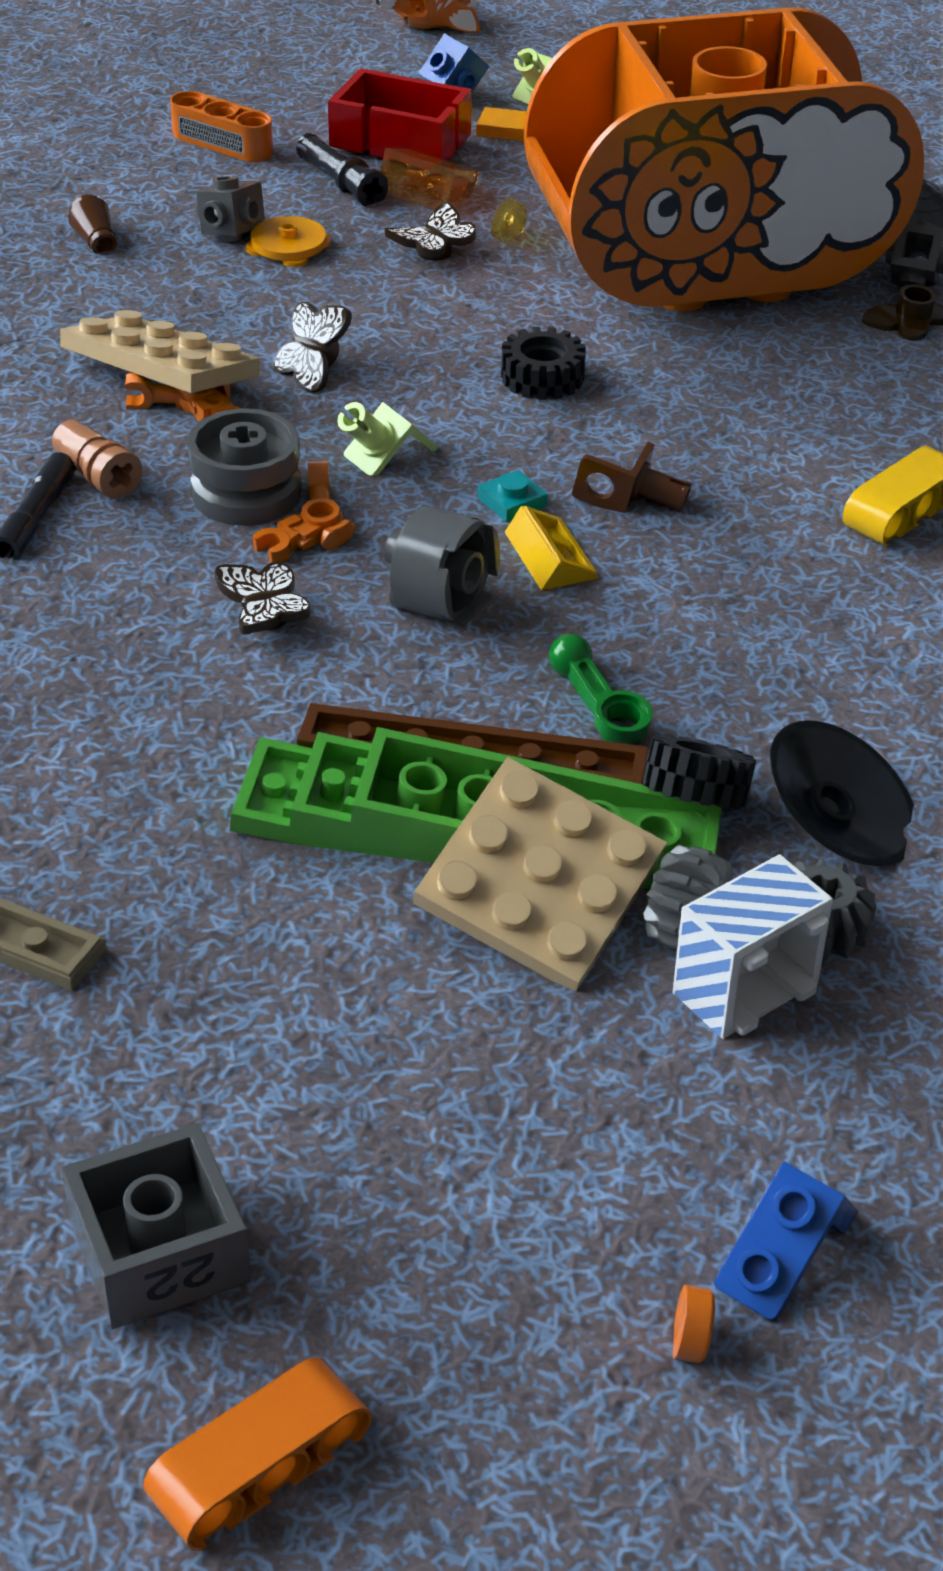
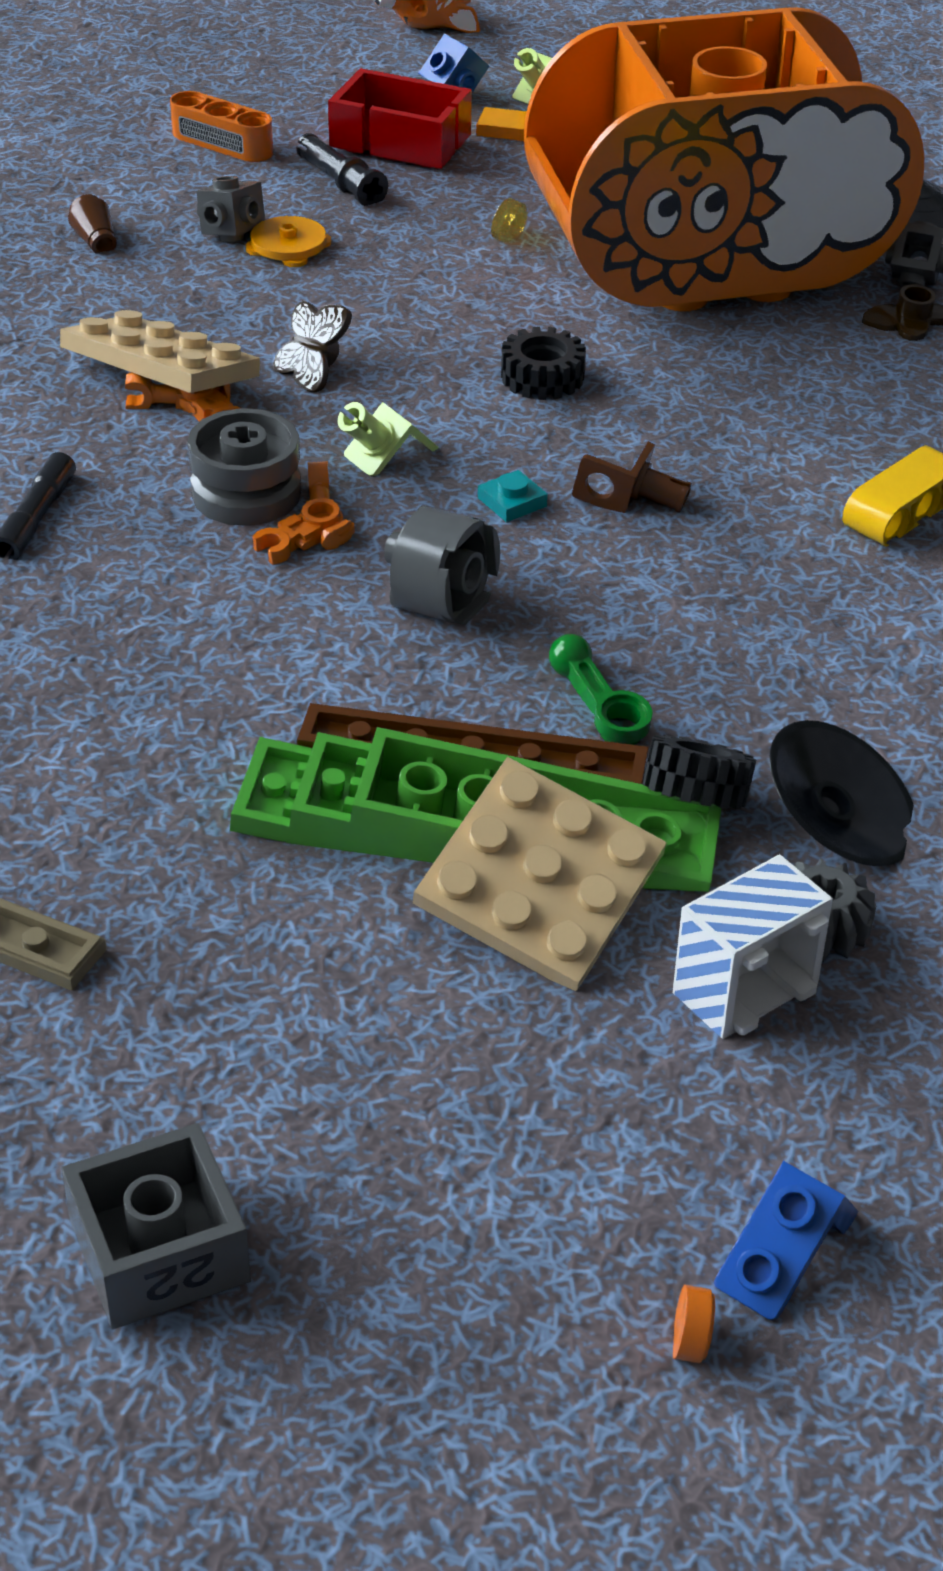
(100, 460): nougat axle -> none
(254, 1449): orange beam -> none
(263, 595): dark brown animal -> none
(427, 178): clear orange brick -> none
(438, 235): dark brown animal -> none
(548, 549): yellow slope -> none
(682, 878): dark grey gear -> none

